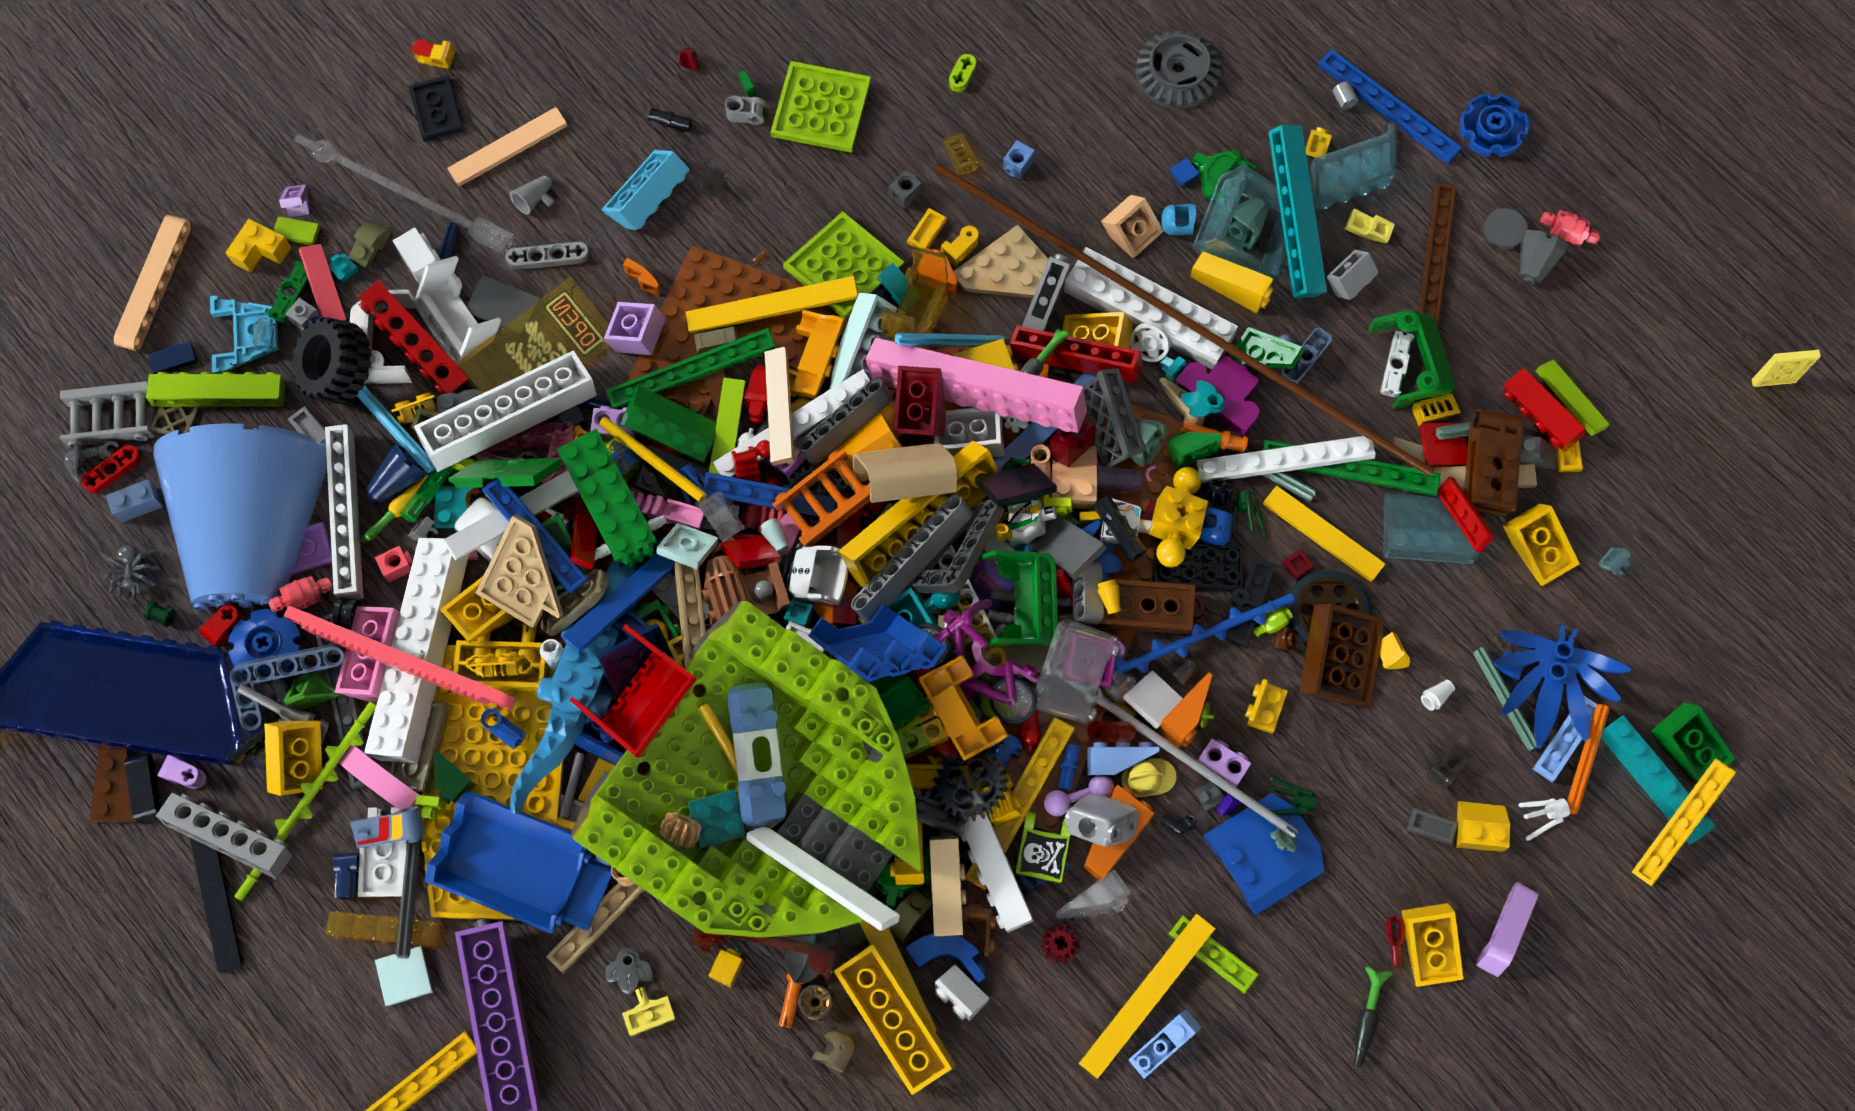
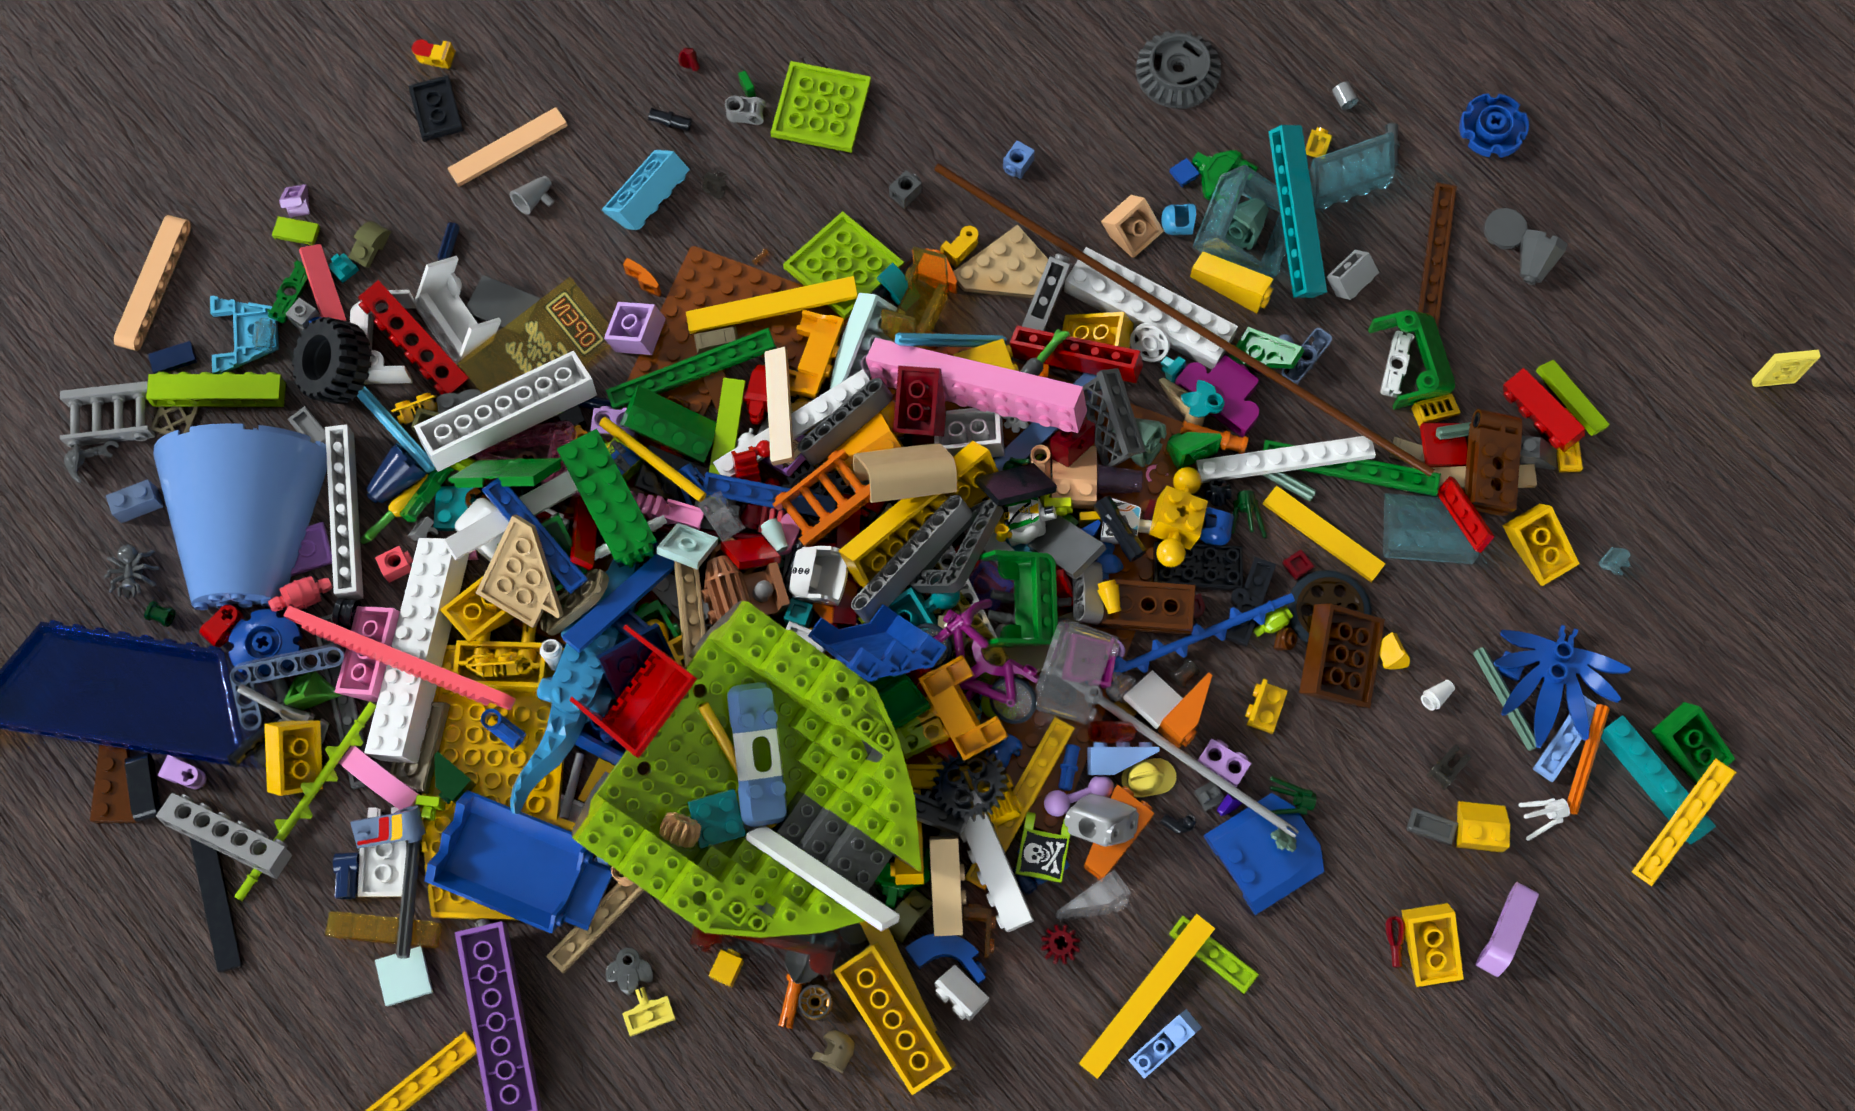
(110, 478): red beam -> none
(253, 243): yellow brick -> none
(415, 252): white brick -> none
(479, 230): clear bar -> none
(547, 252): light grey beam -> none
(927, 229): yellow tile -> none
(965, 167): clear yellow slope -> none
(966, 74): lime beam -> none
(1030, 731): red piece -> none
(1205, 715): lime plant -> none
(1368, 1017): pearl dark grey piece -> none
(1373, 228): light yellow slope -> none
(1390, 107): blue tile -> none
(1570, 227): coral piece -> none

